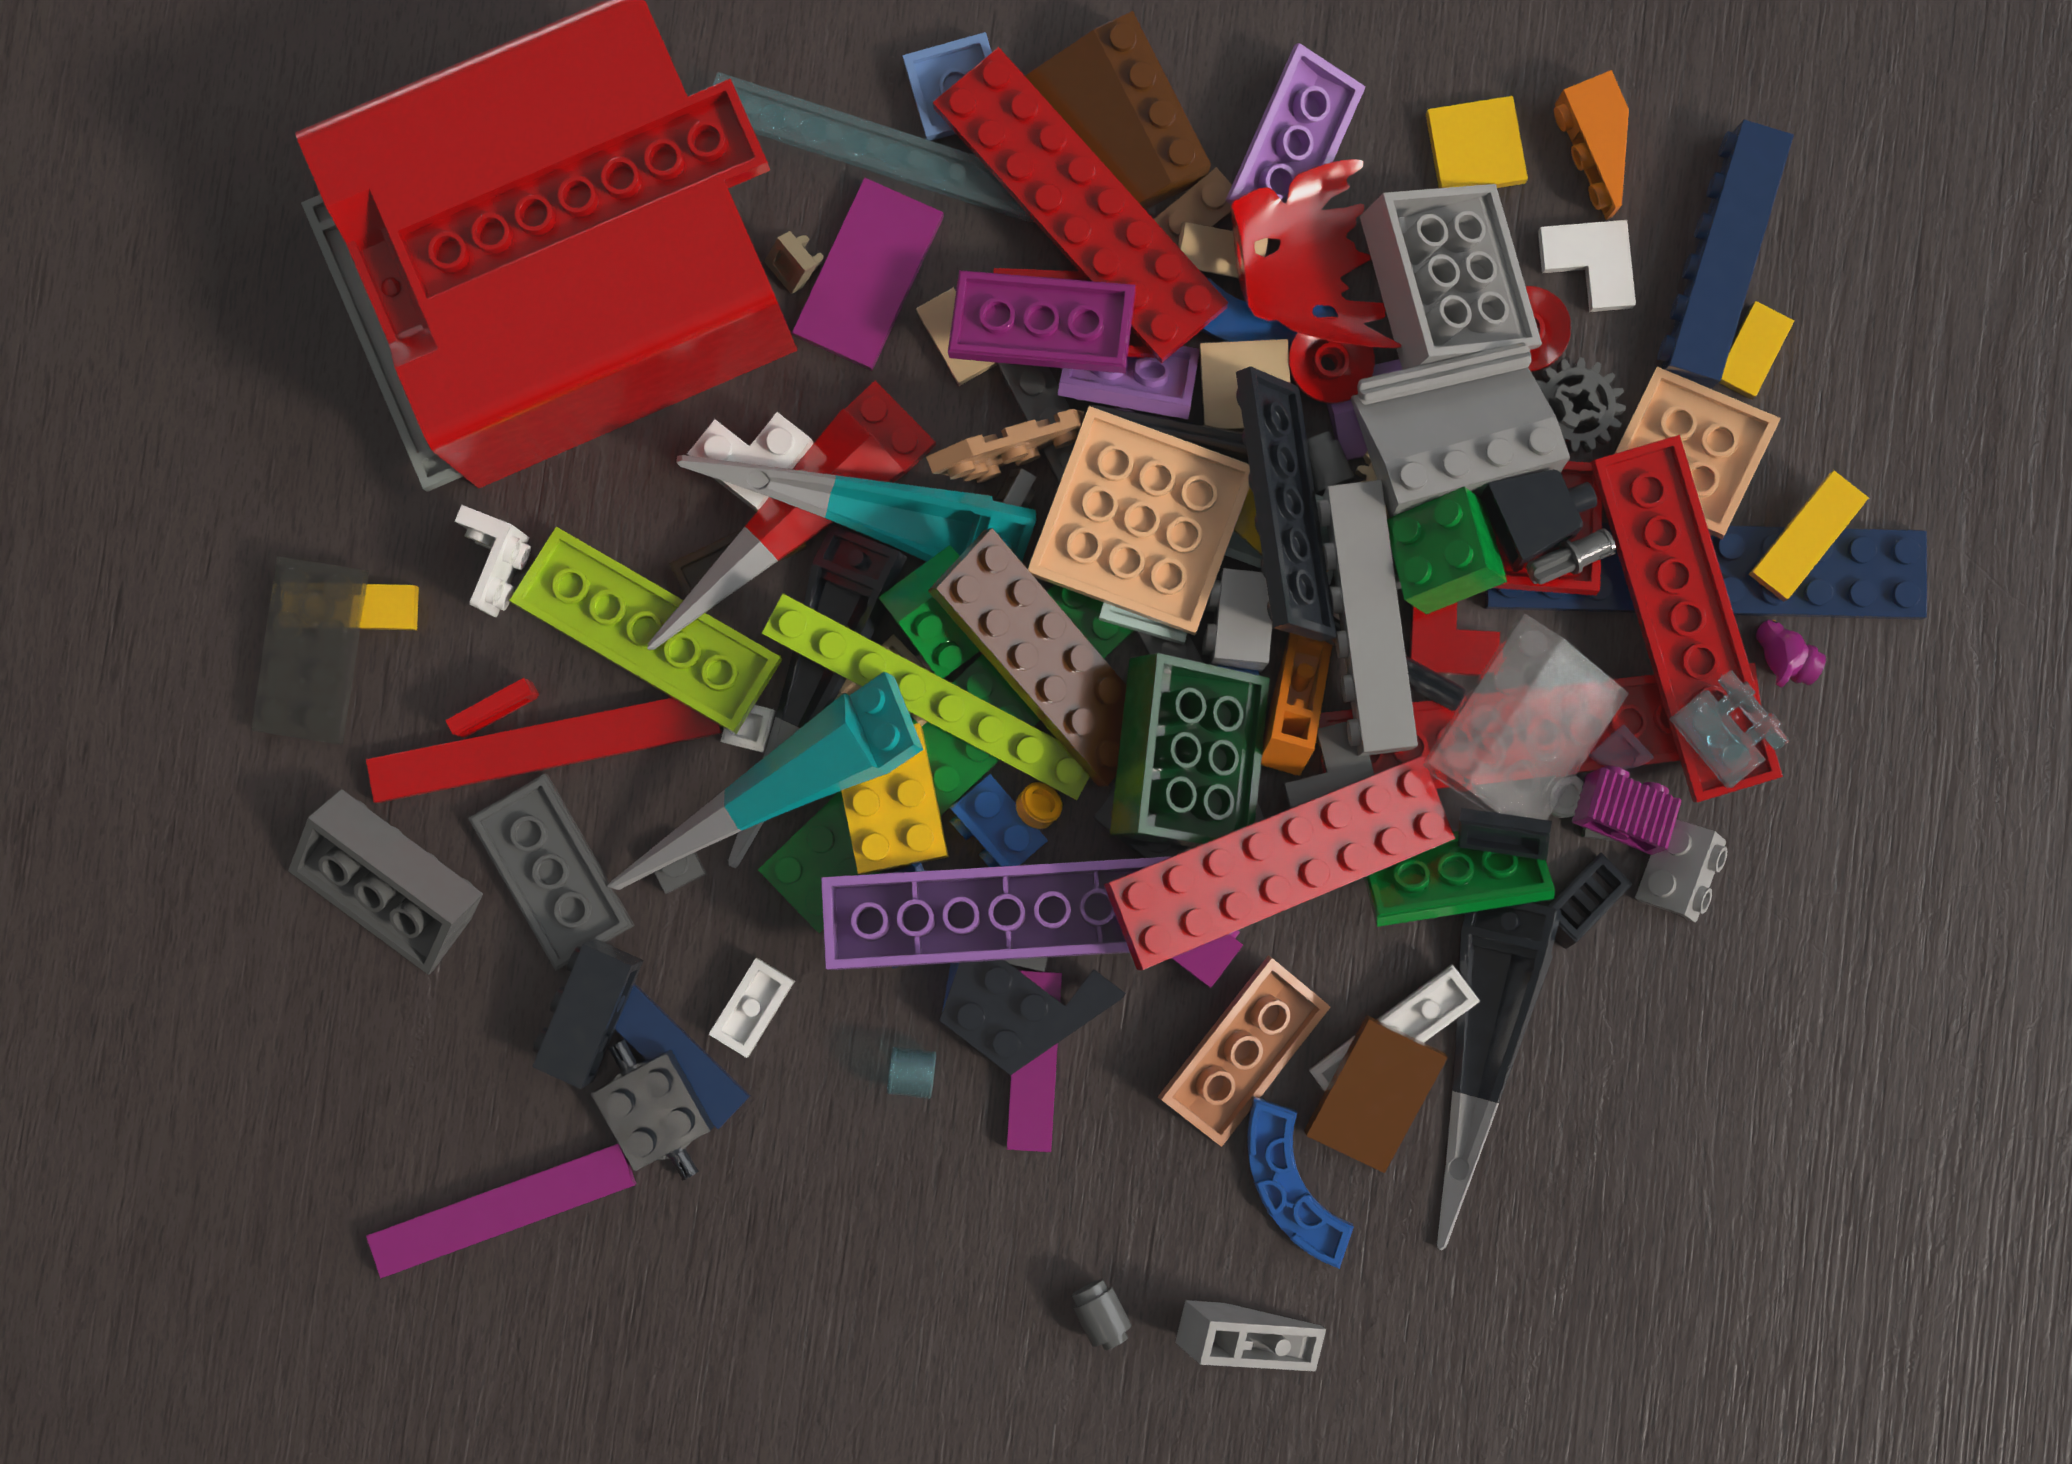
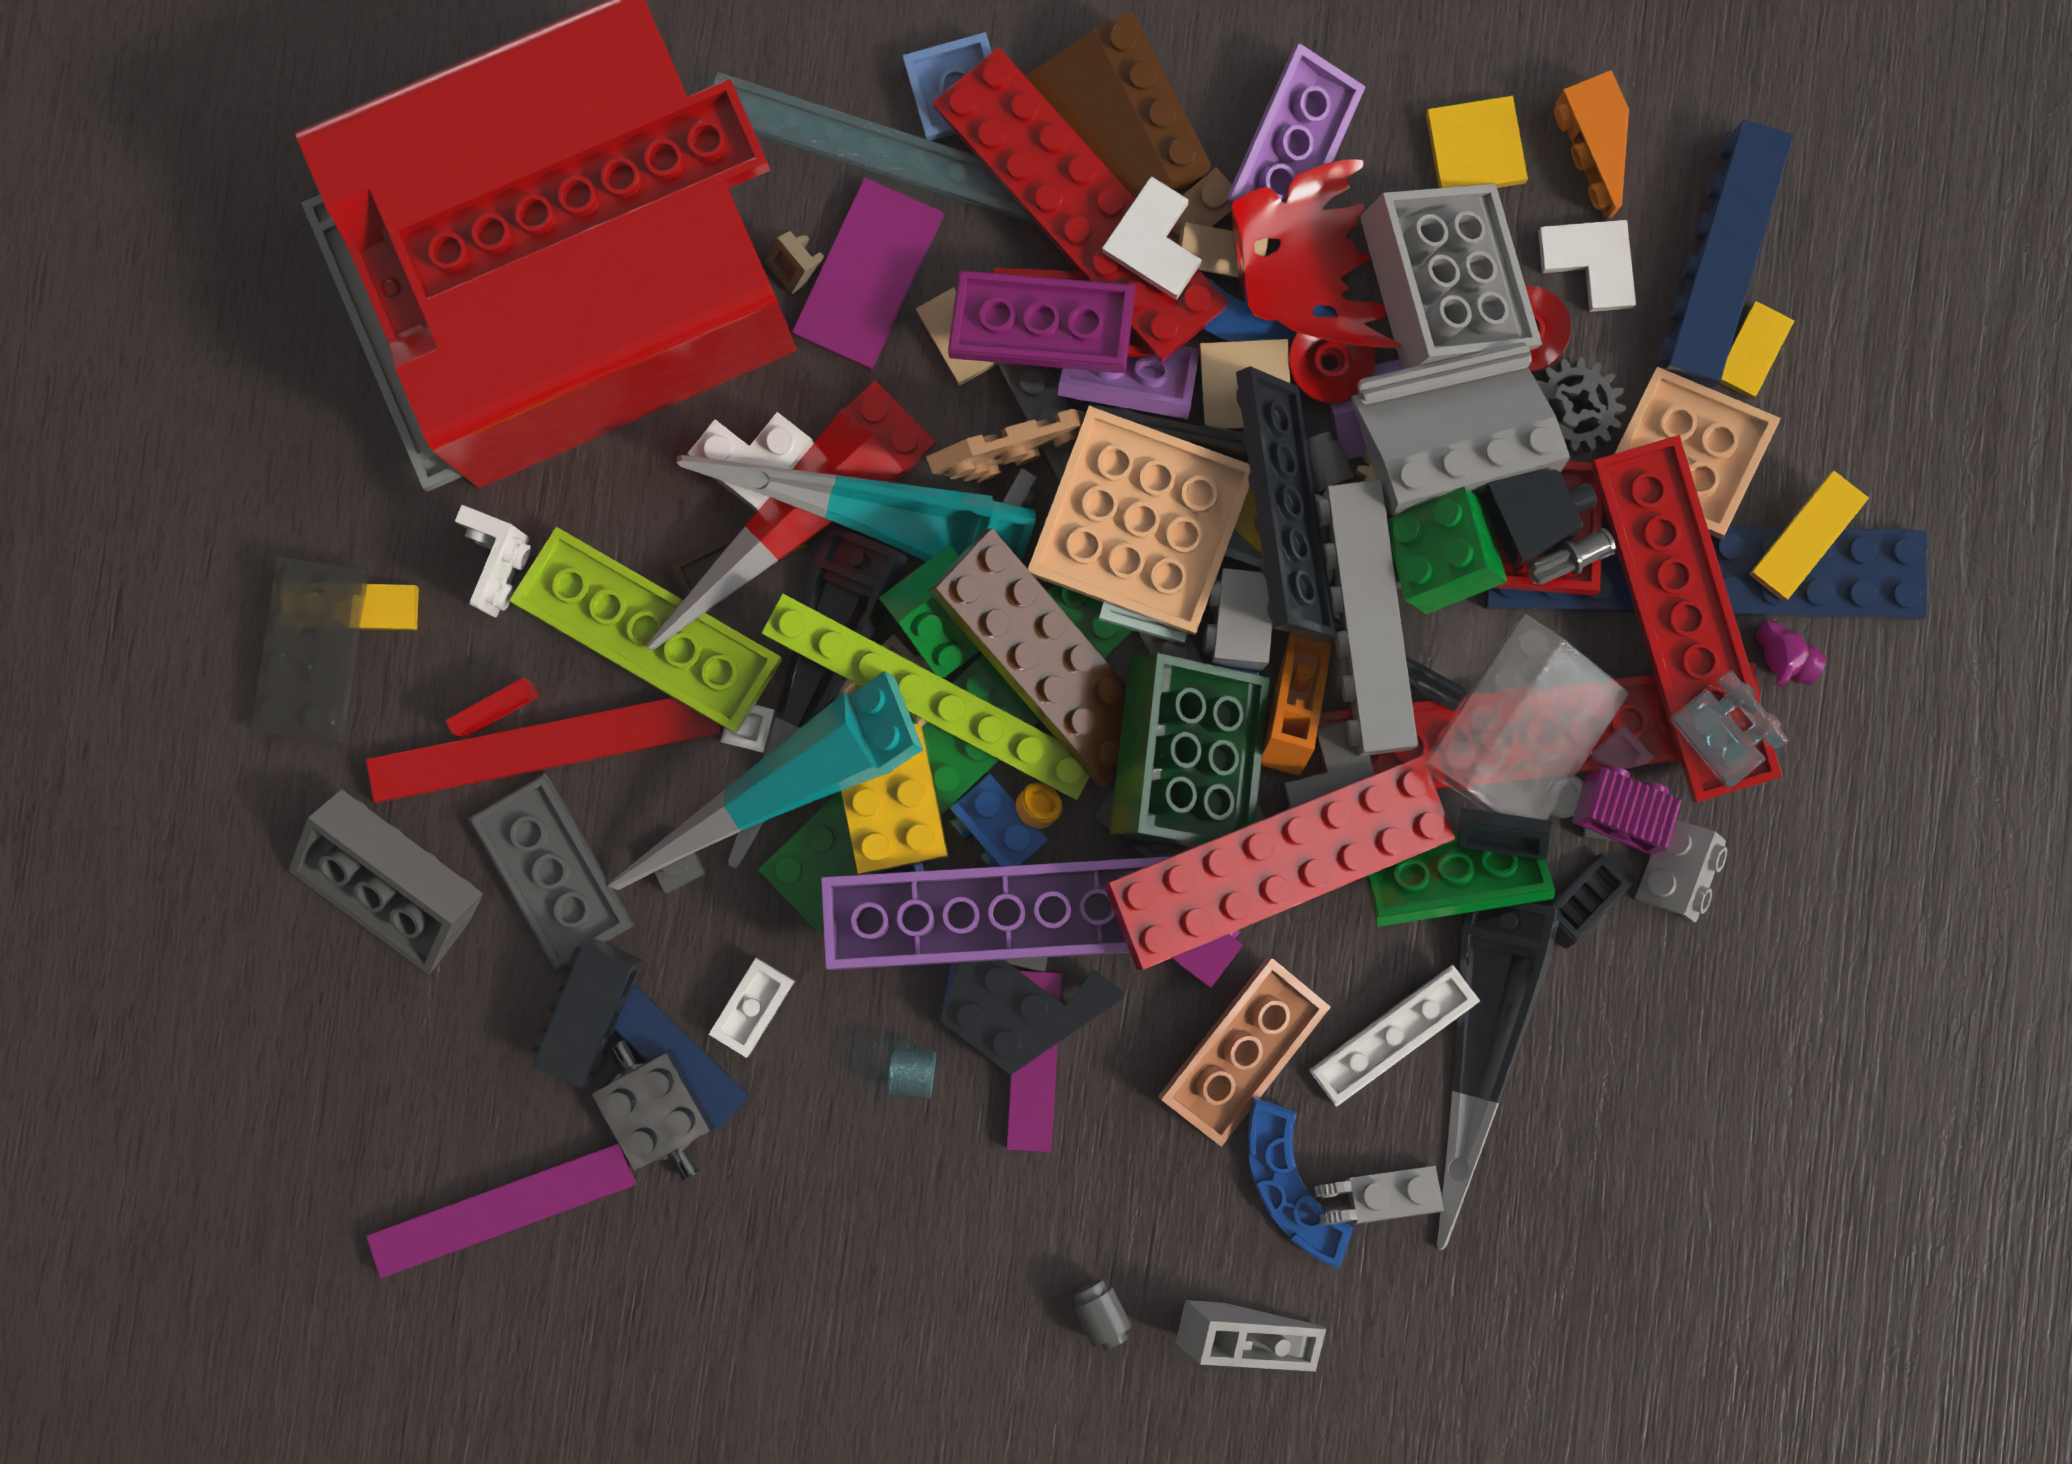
(1143, 244): none -> white tile
(1375, 1094): reddish brown tile -> none
(1384, 1196): none -> light grey hinge
(1446, 649): red tile -> none

